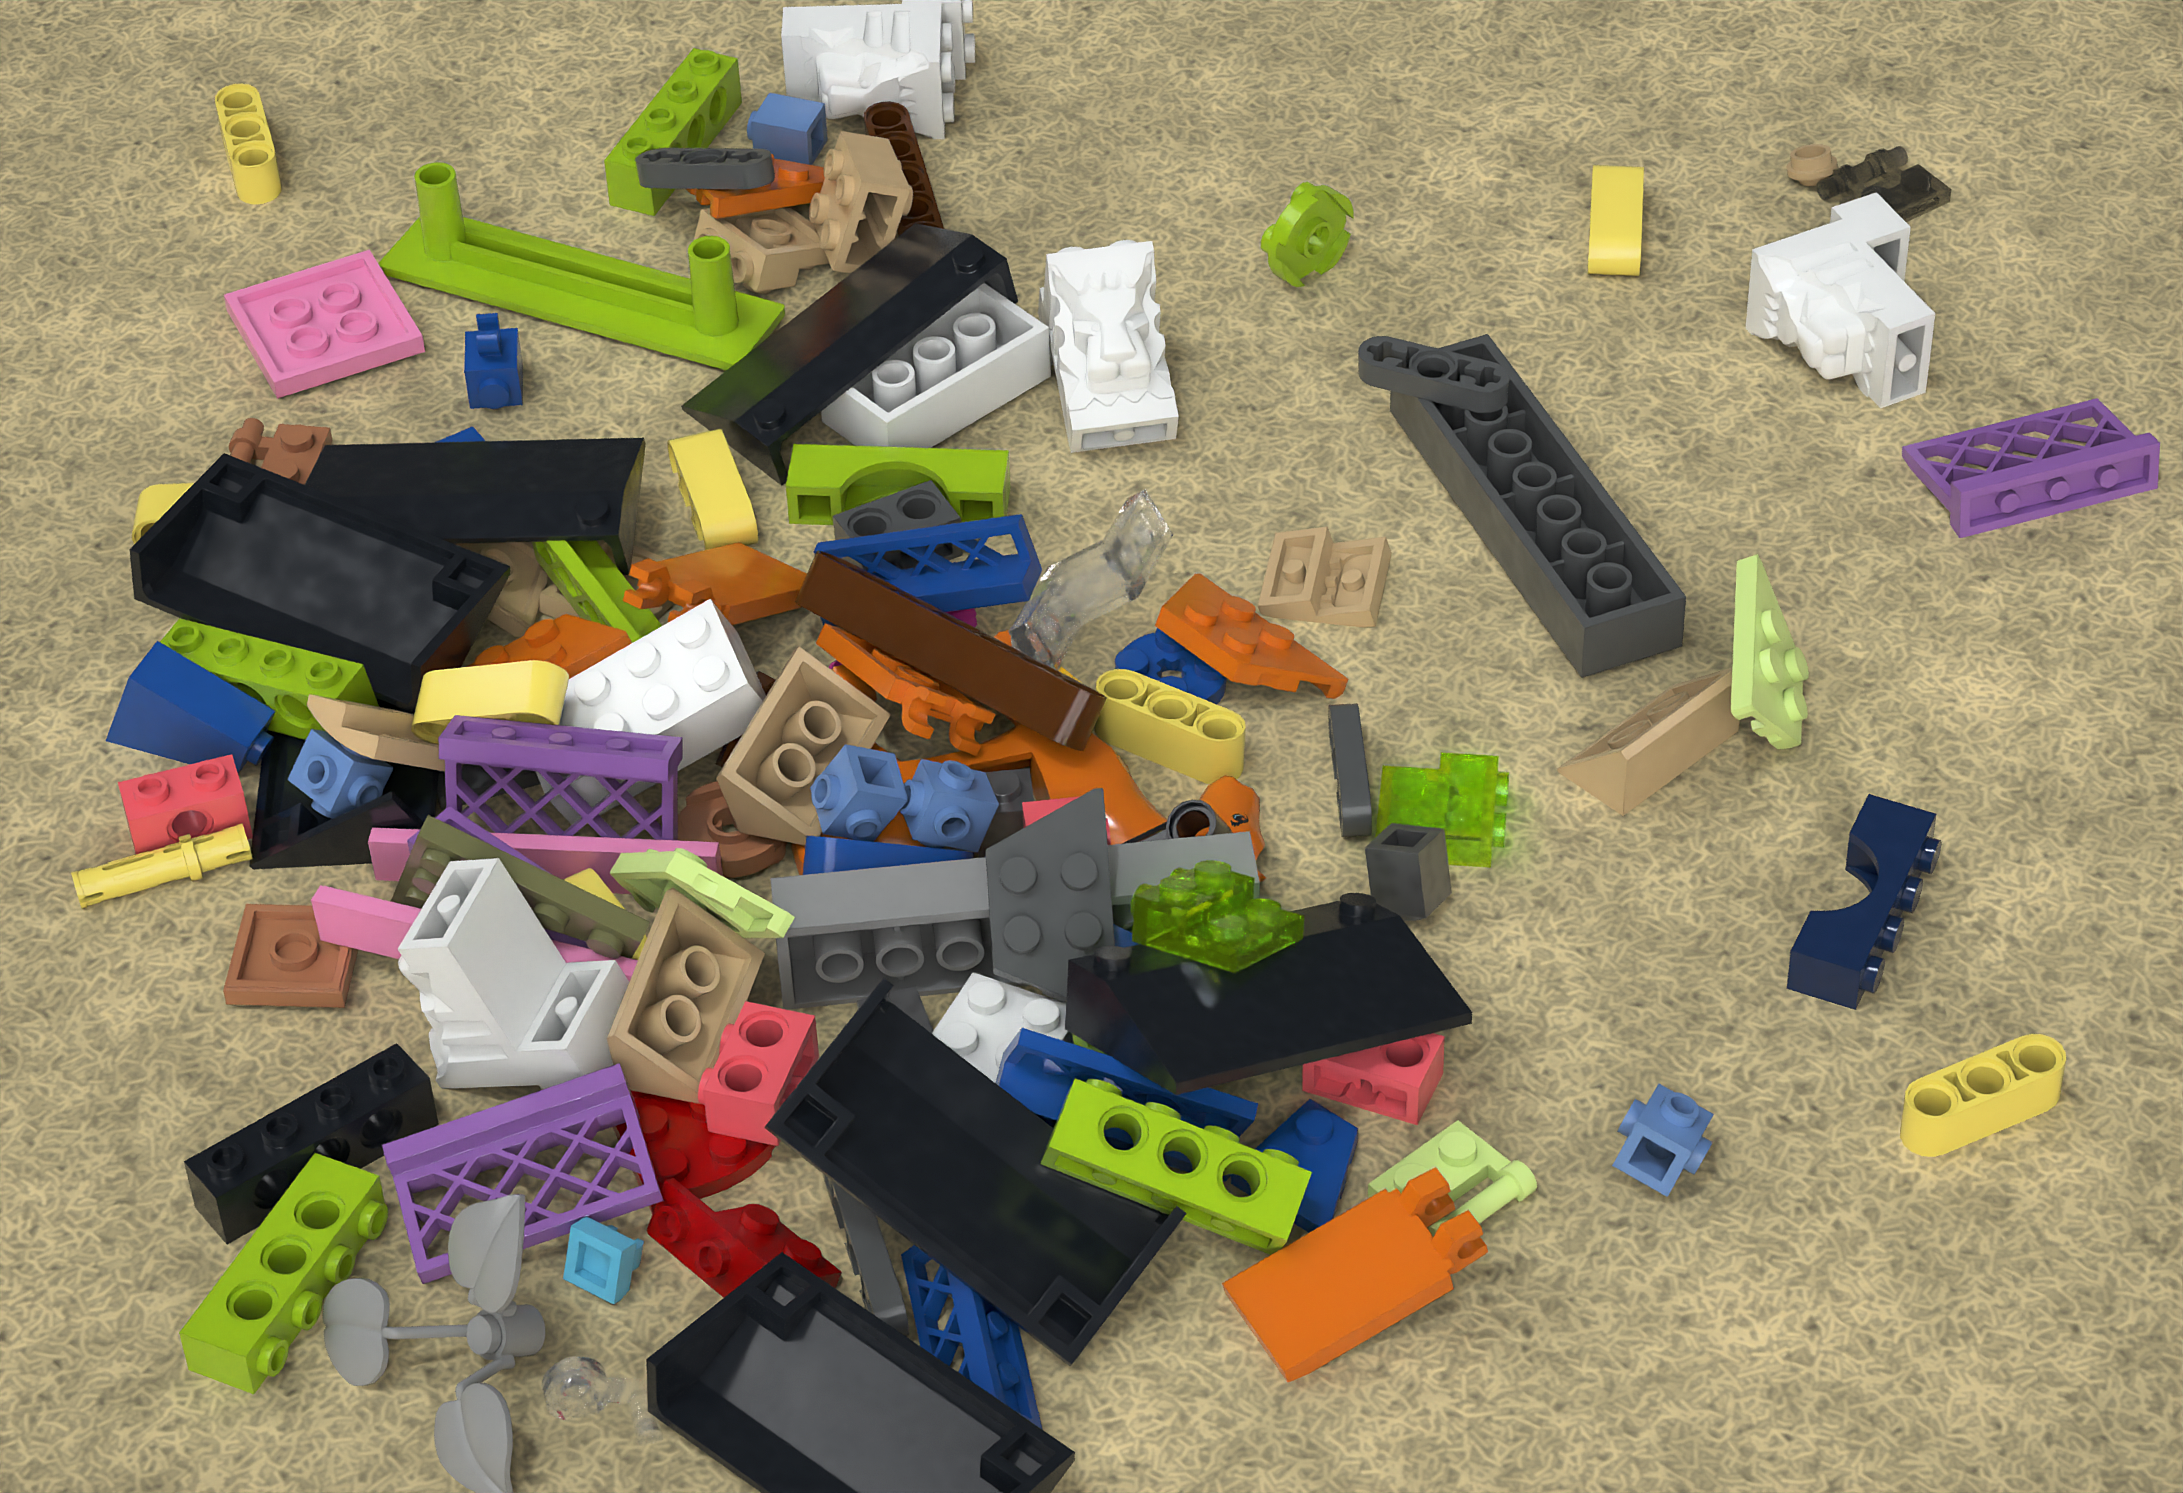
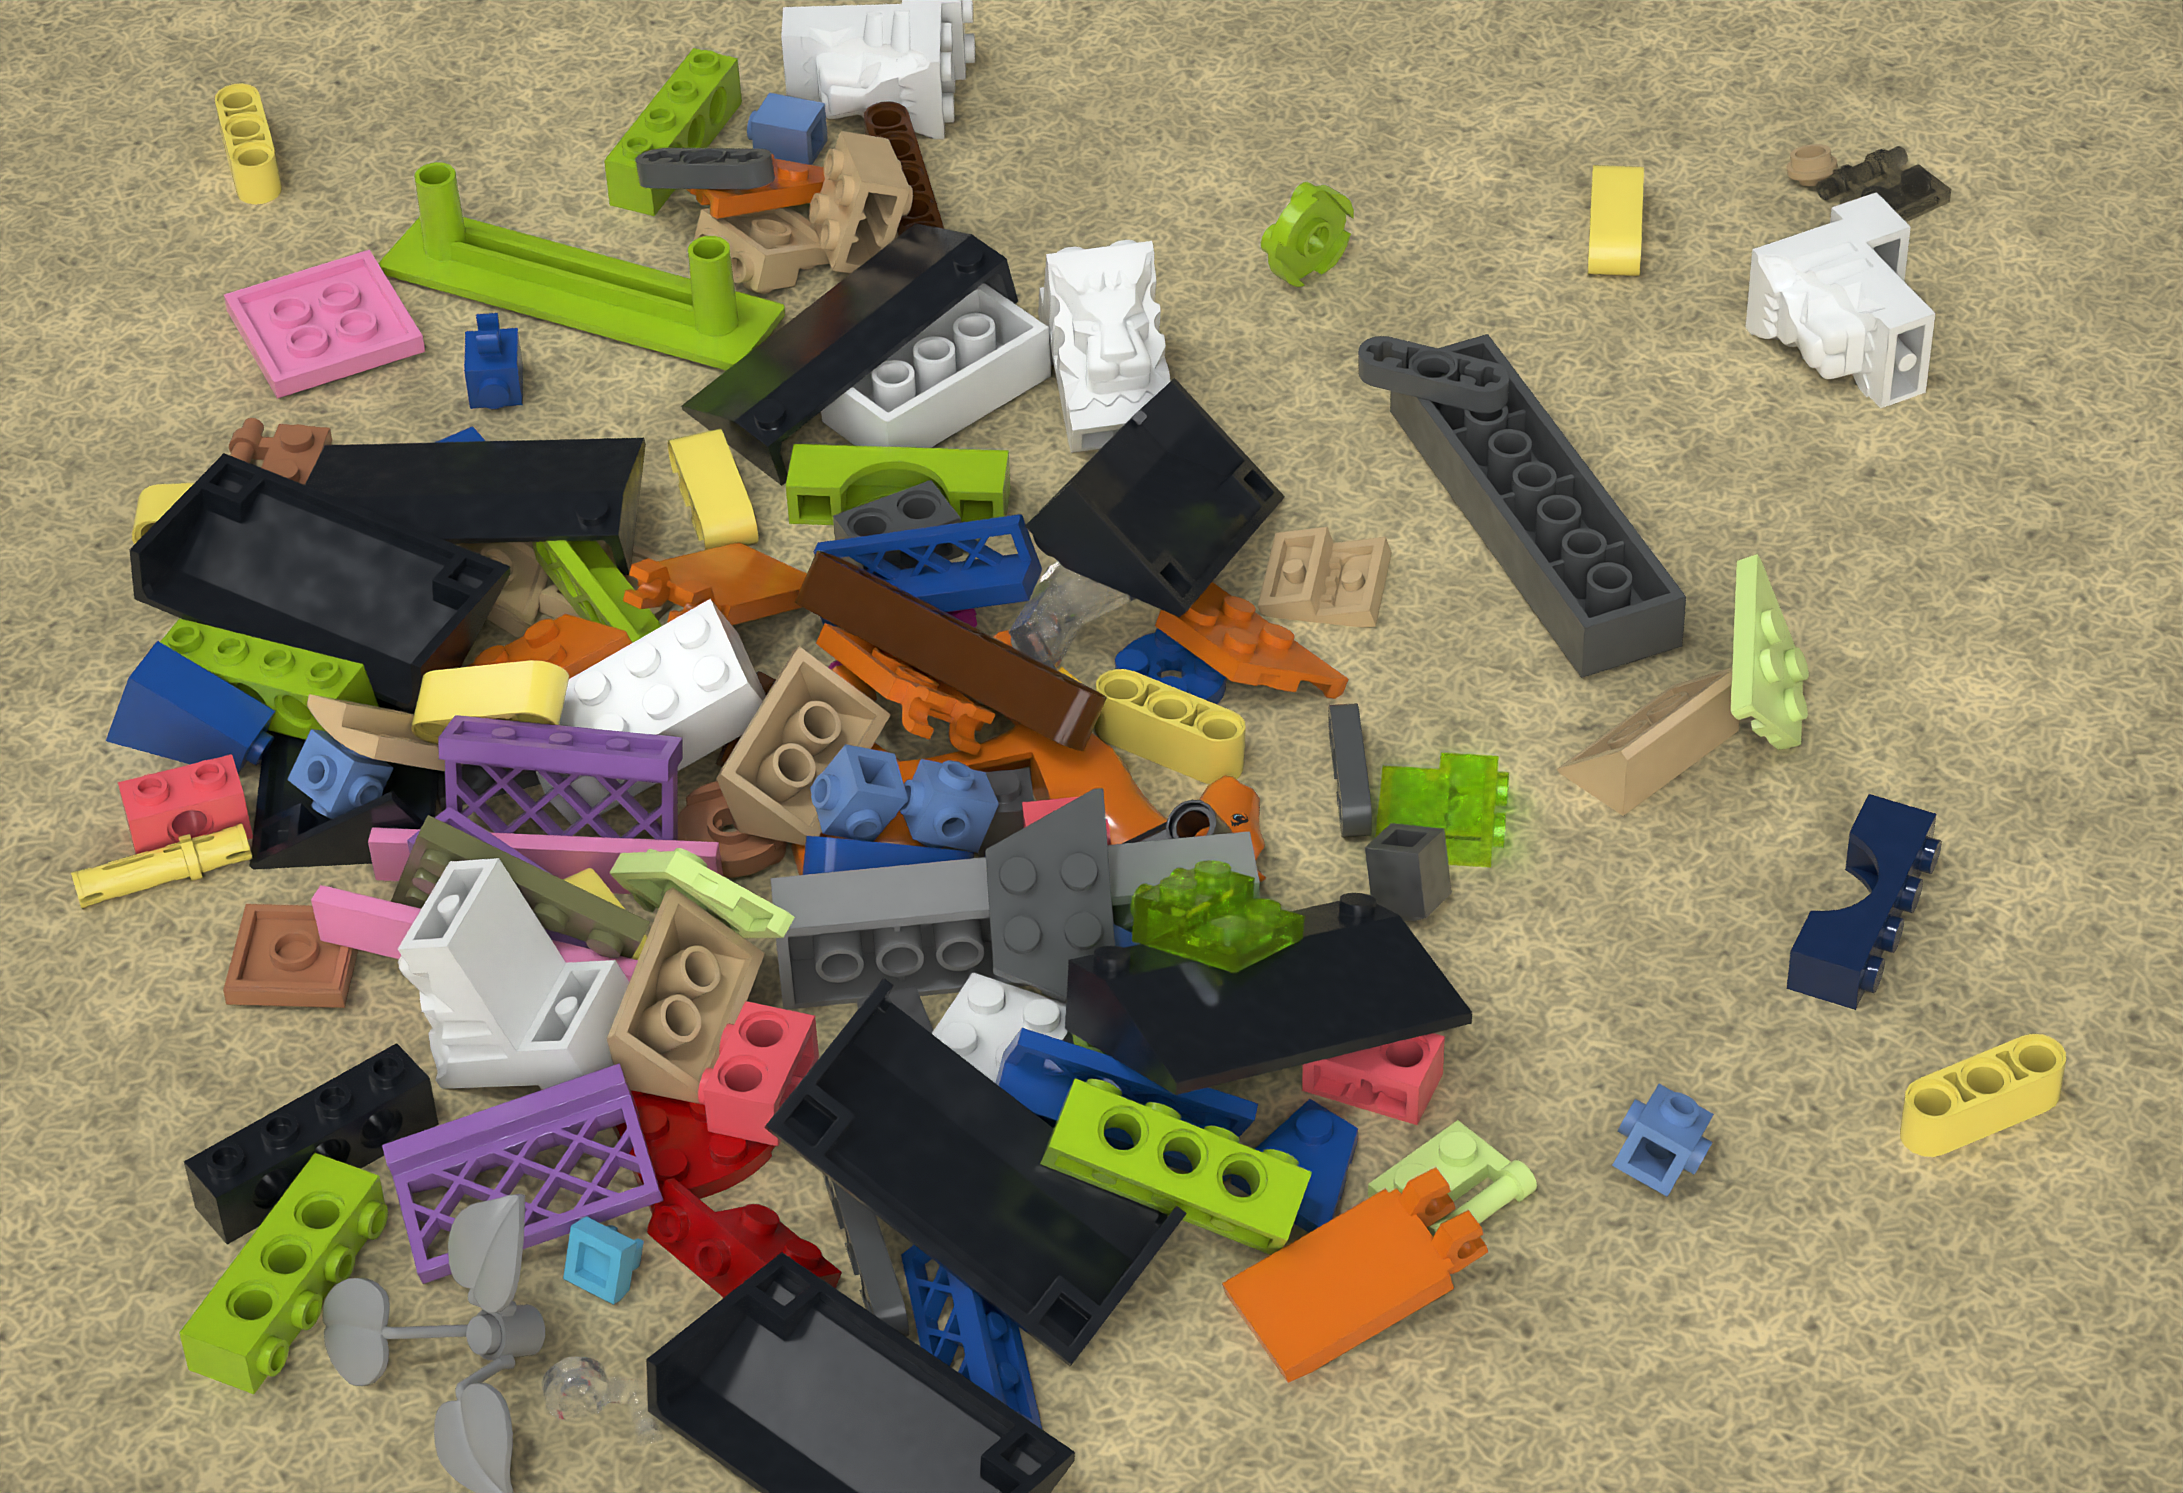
(1158, 505): none -> black slope
(2029, 488): medium lavender fence -> none

